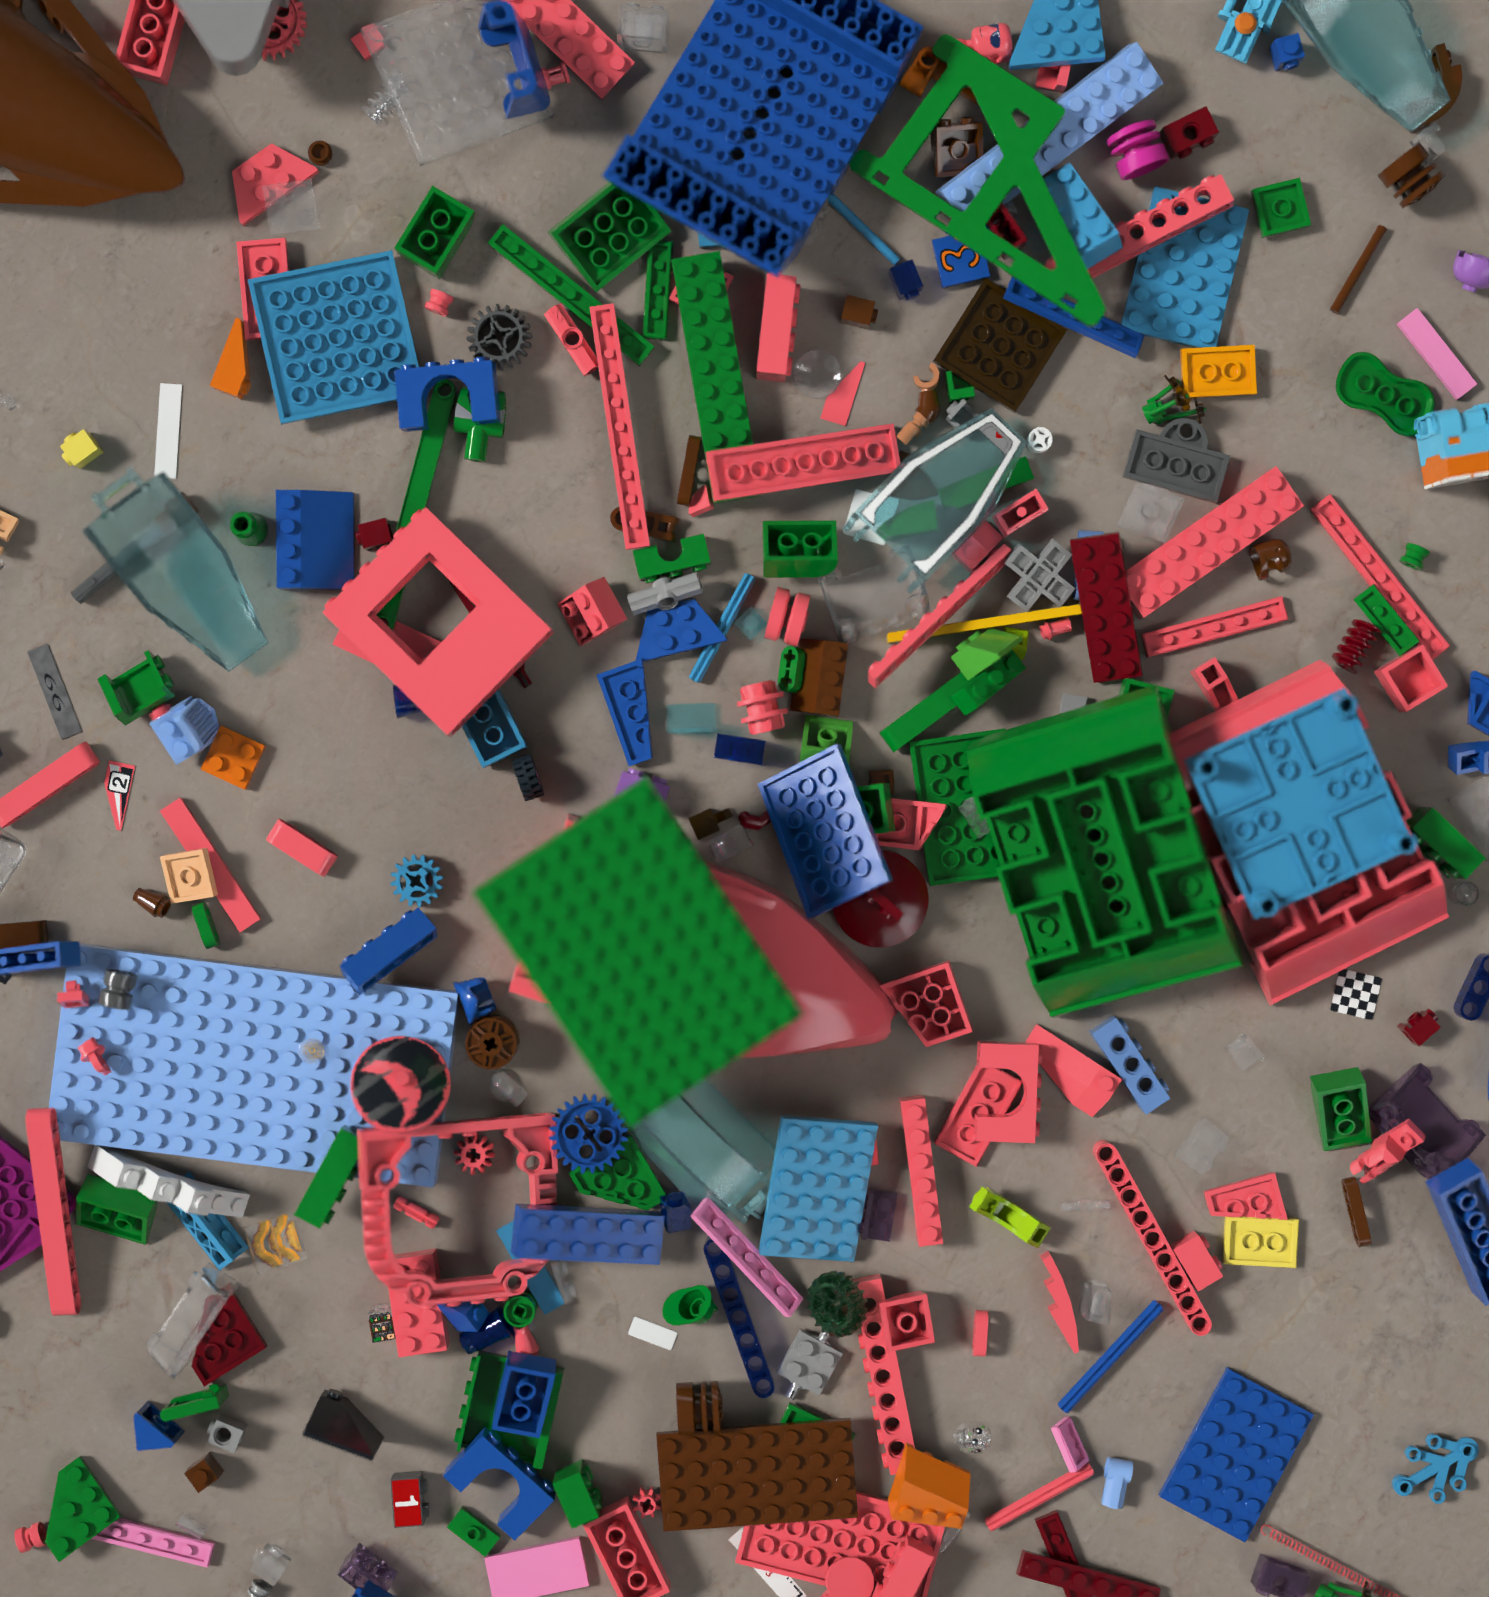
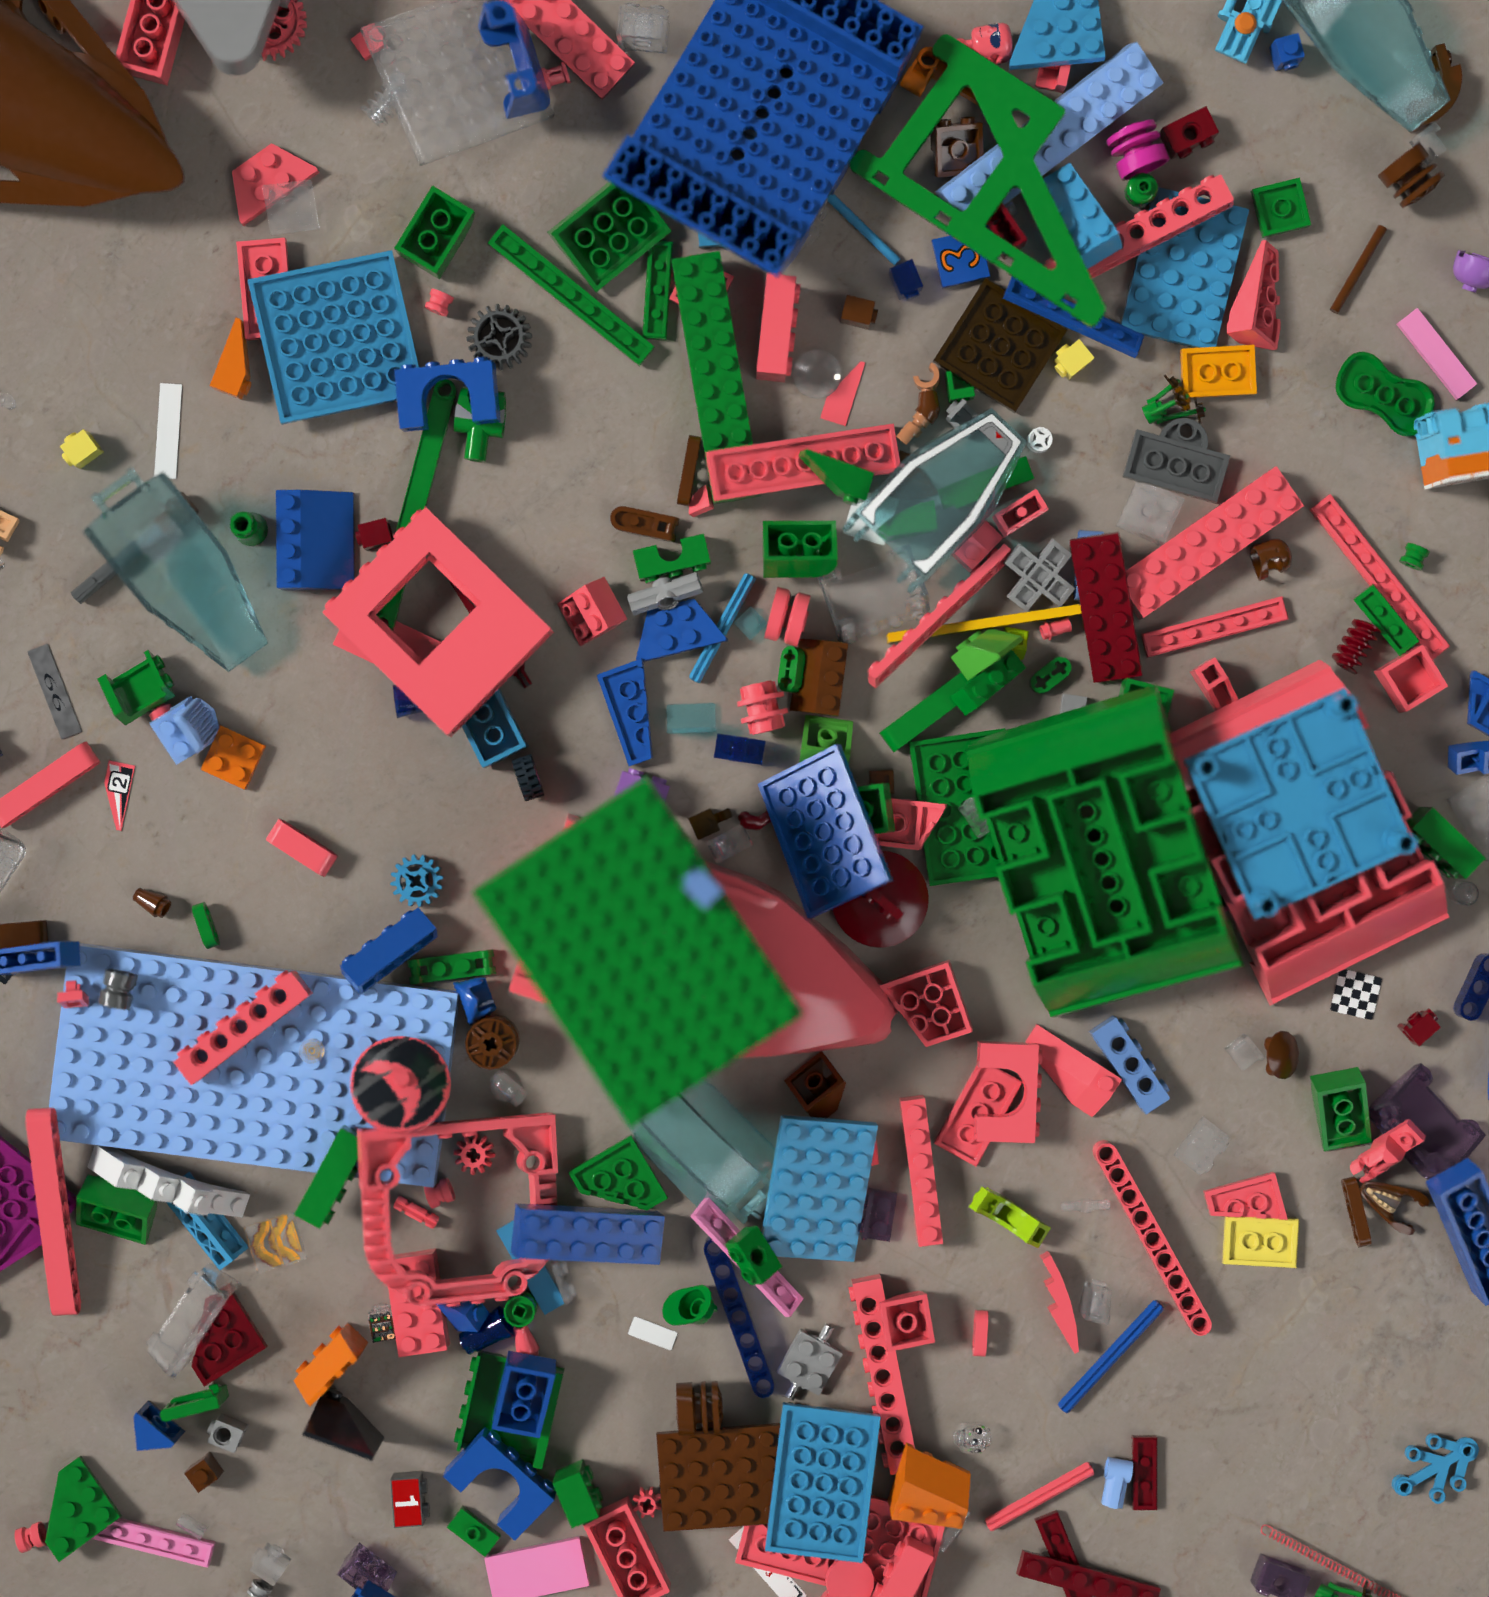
(92, 1052): coral piece -> none
(189, 875): light nougat plate -> none
(194, 1069): none -> coral brick
(229, 891): coral tile -> none
(320, 153): reddish brown plate -> none
(329, 1362): none -> orange wedge
(441, 1192): none -> coral wheel
(451, 966): none -> green plate
(564, 327): coral piece -> none
(605, 1120): blue gear -> none
(619, 426): coral plate -> none
(676, 1212): clear blue brick -> none
(701, 887): none -> medium blue brick
(764, 1261): none -> green brick
(817, 1086): none -> reddish brown slope
(822, 1482): none -> dark azure plate
(840, 477): none -> green slope
(844, 1317): clear green gear -> none
(1046, 670): none -> green beam
(1070, 1444): bright pink plate -> none
(1072, 359): none -> light yellow brick
(1141, 190): none -> green head
(1144, 1472): none -> dark red tile
(1196, 1260): coral brick -> none
(1236, 1454): blue plate -> none
(1254, 309): none -> coral wedge
(1281, 1055): none -> reddish brown dish
(1386, 1198): none -> reddish brown animal

